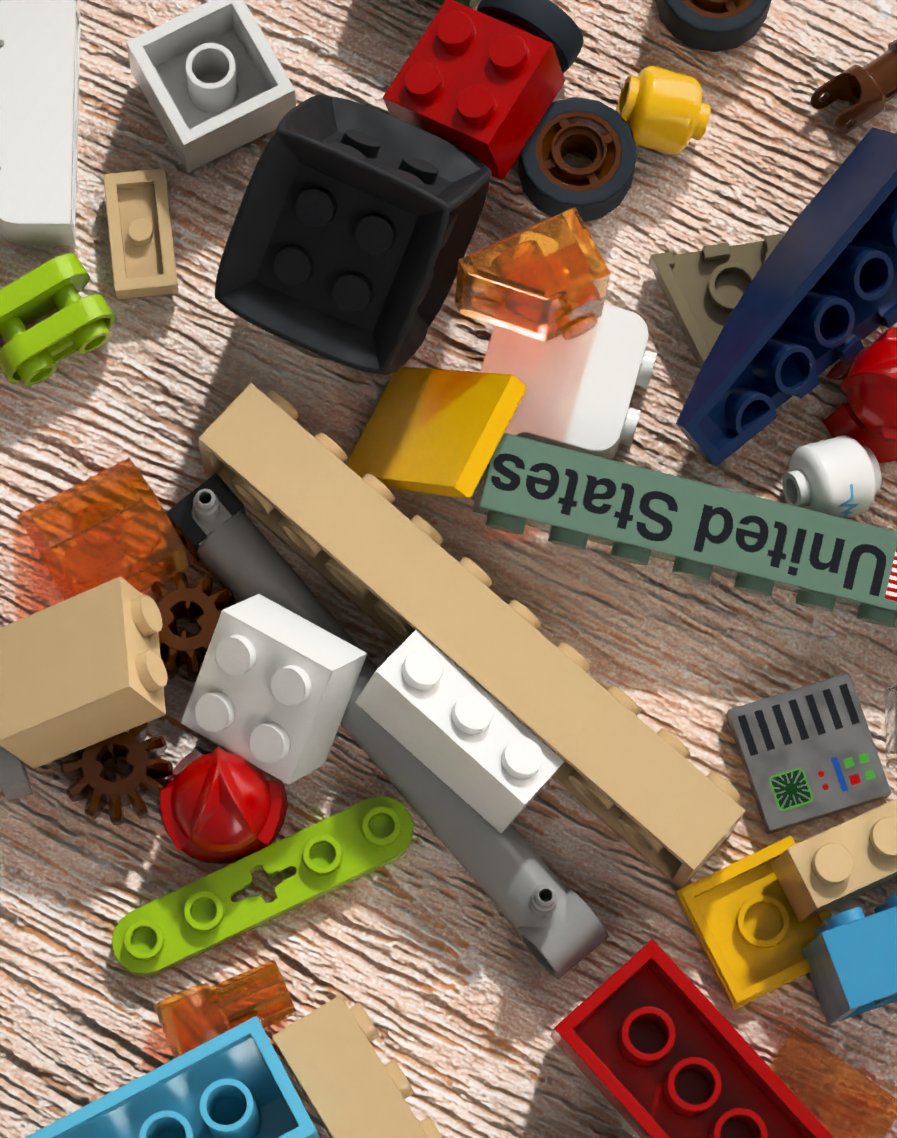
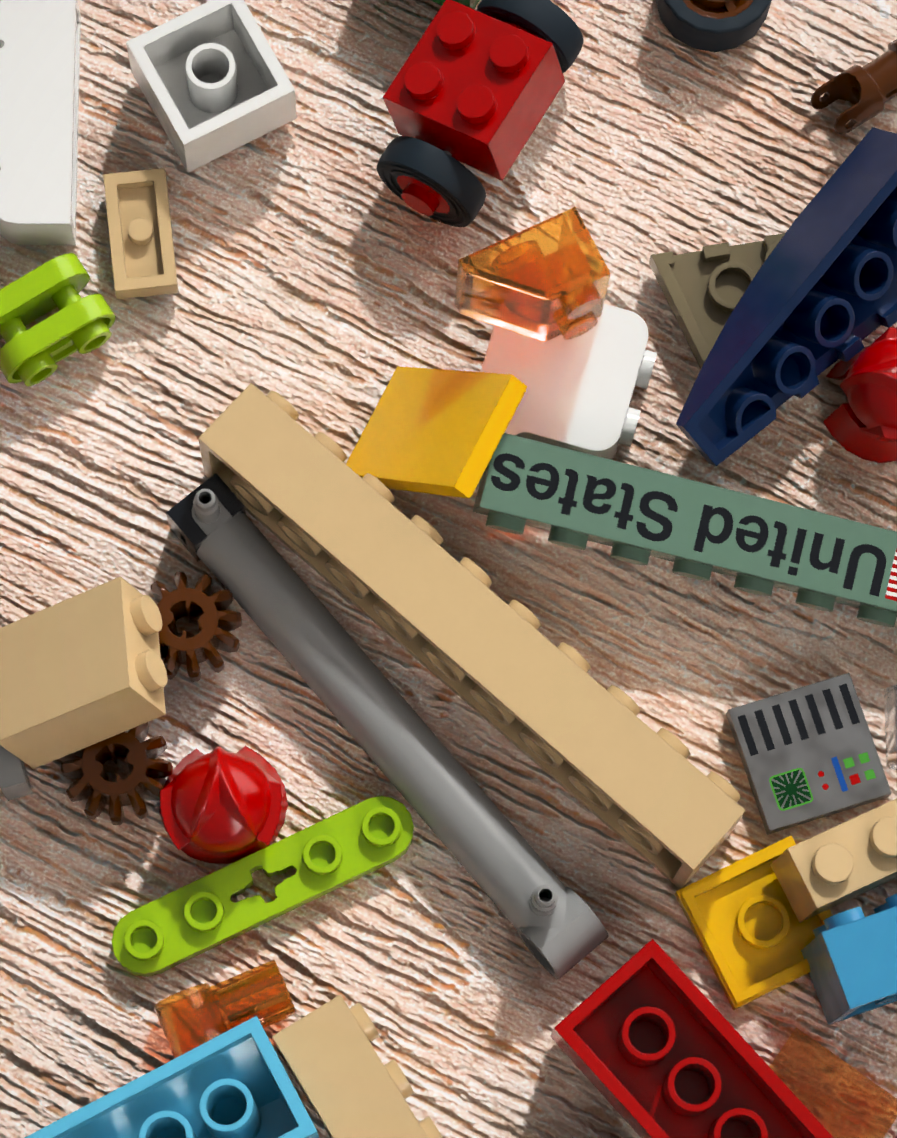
(105, 532): clear orange slope -> none
(273, 688): white brick -> none
(351, 233): black piece -> none
(458, 731): white brick -> none
(582, 128): wheel -> none
(663, 109): yellow head -> none
(833, 477): white head -> none

